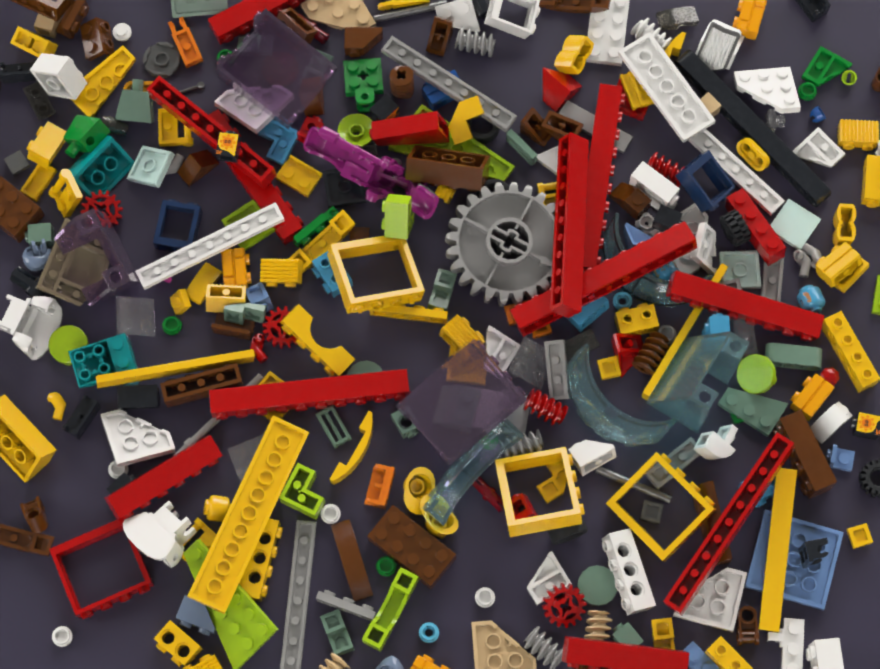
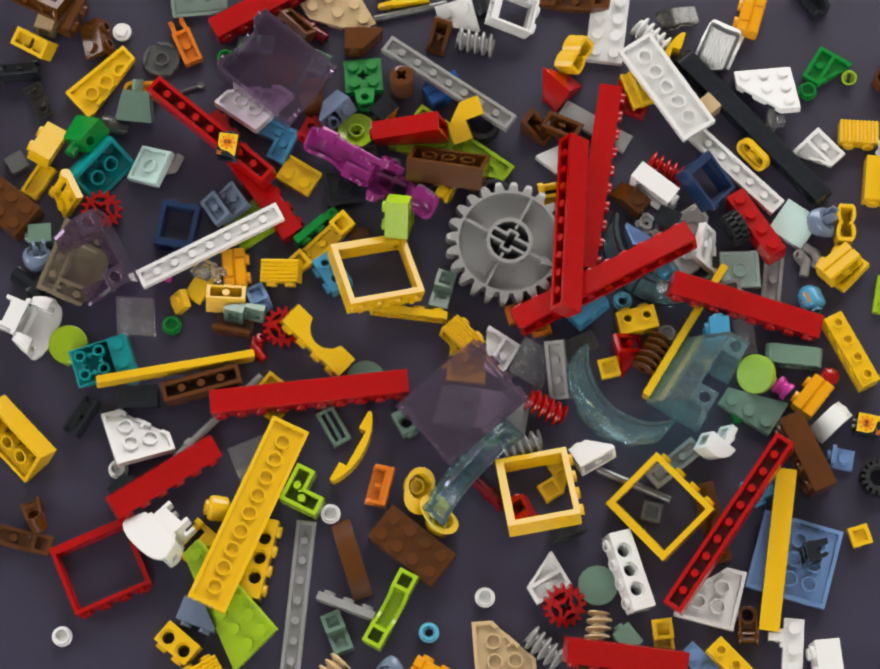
(58, 76): white brick -> none
(59, 404): yellow arm -> none
(169, 131): yellow plate -> none
(197, 166): reddish brown slope -> none
(207, 270): none -> clear plate
(226, 204): none -> sand blue slope
(336, 110): none -> sand blue slope
(386, 566): green plate -> none
(521, 147): sand green tile -> none
(782, 388): none -> dark pink wheel
(818, 114): blue hinge -> none
(821, 221): none -> sand blue piece

